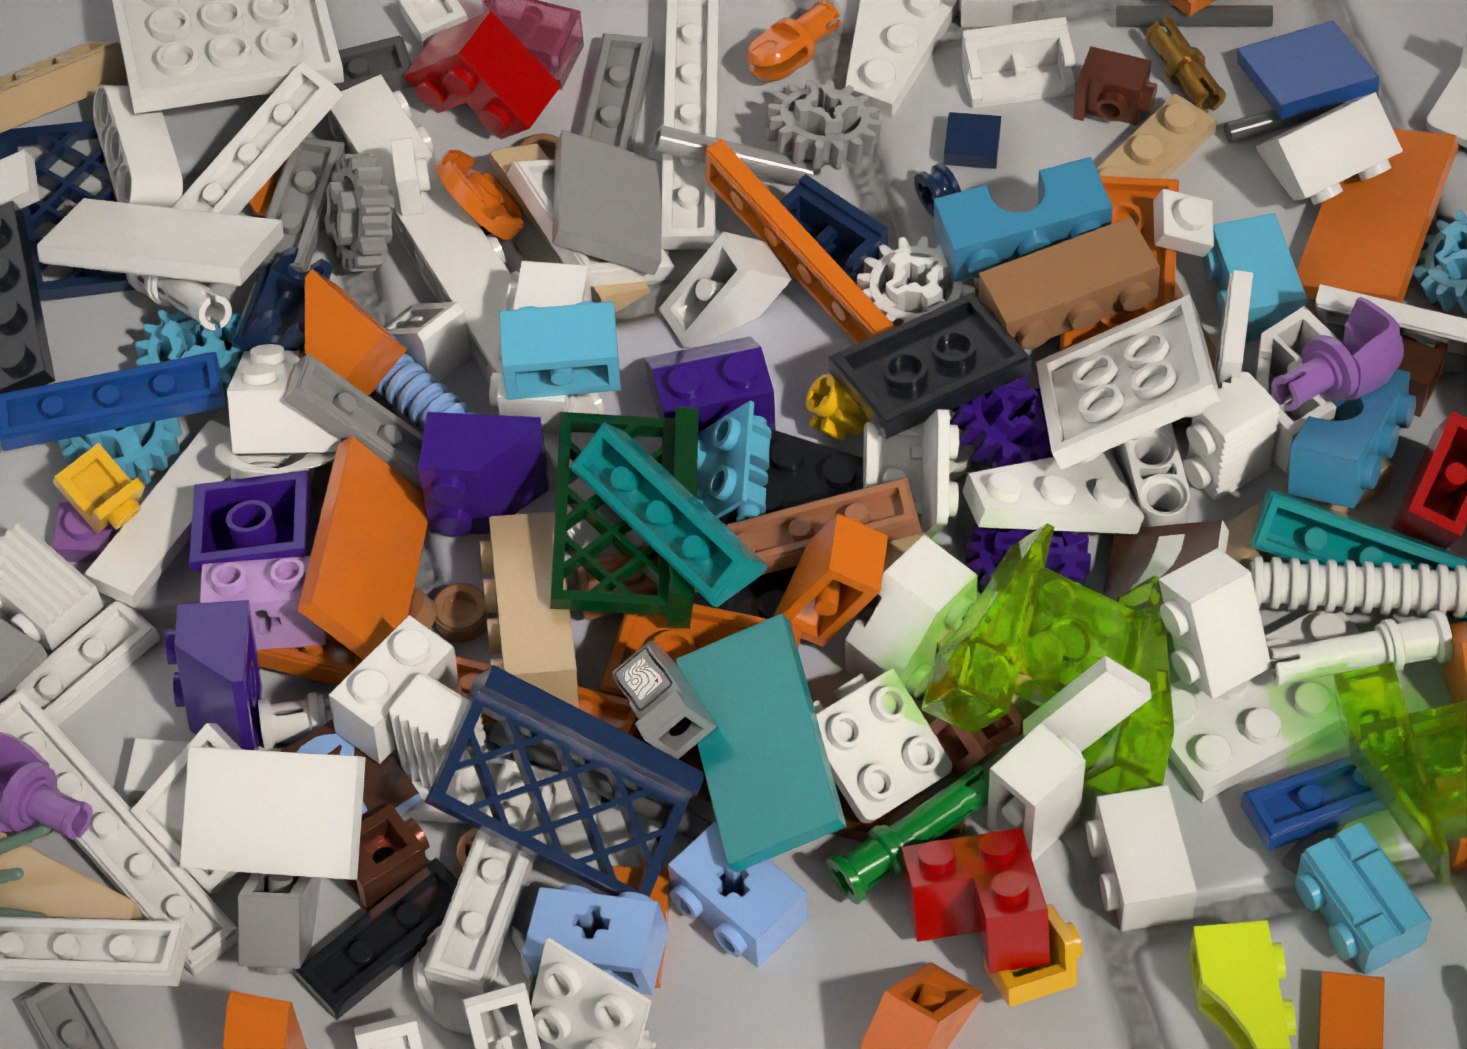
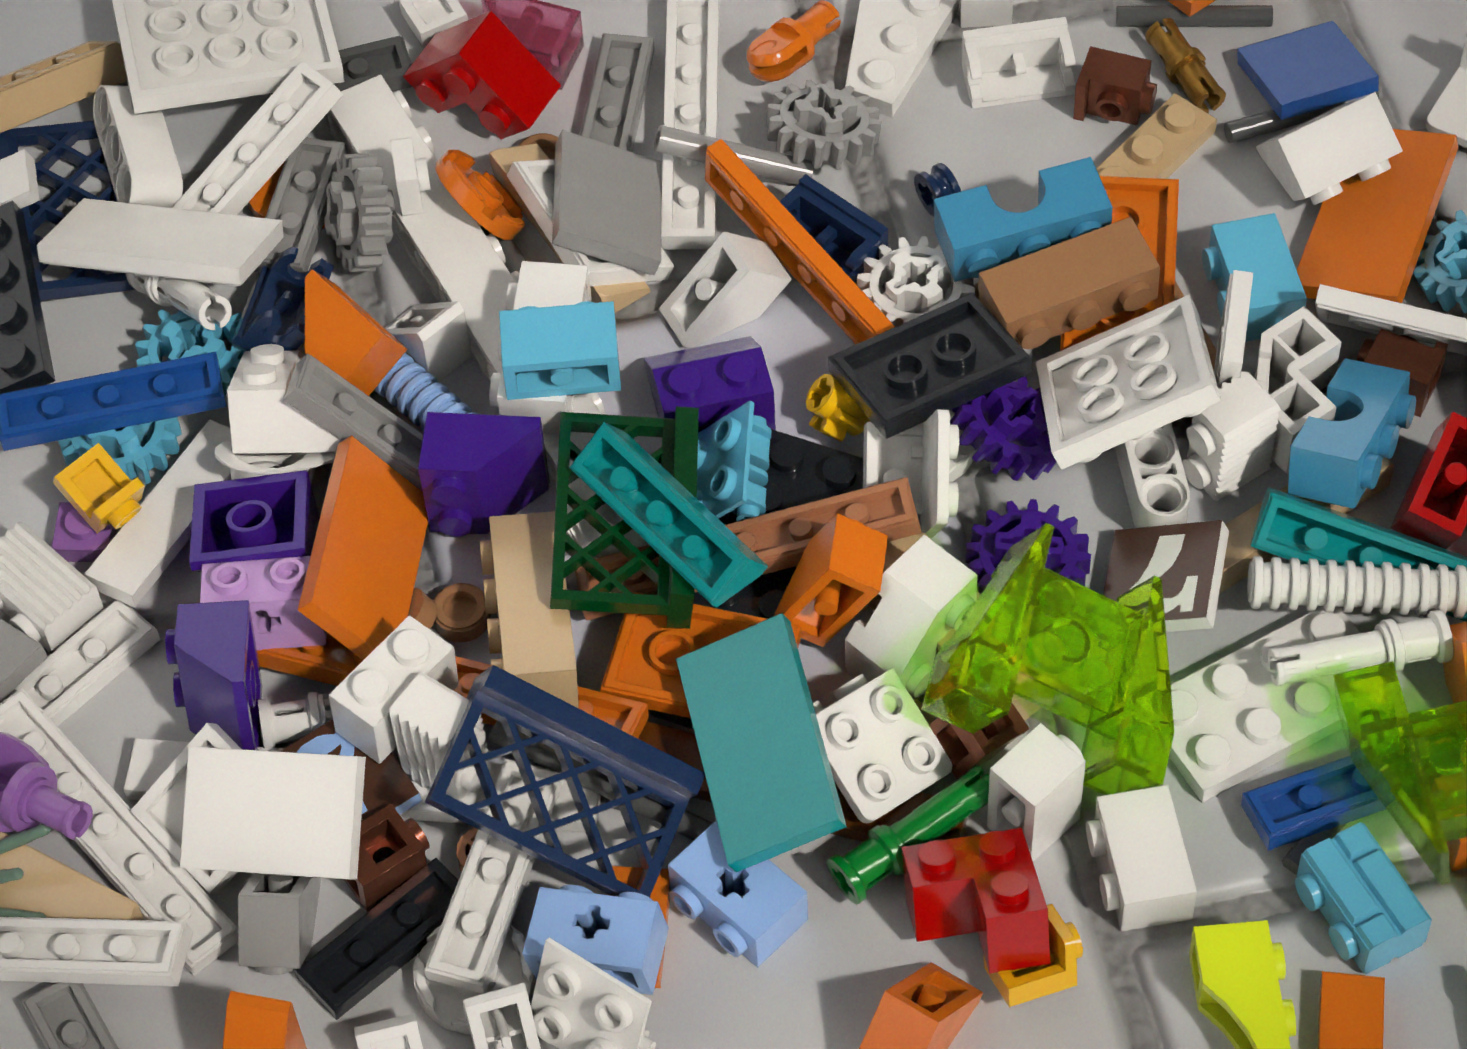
(662, 699): light grey leg -> none
(972, 140): dark blue tile -> none
(1038, 492): white wing -> none
(1091, 703): white tile -> none
(1183, 223): white plate -> none
(1214, 623): white brick -> none
(1346, 370): medium lavender piece -> none

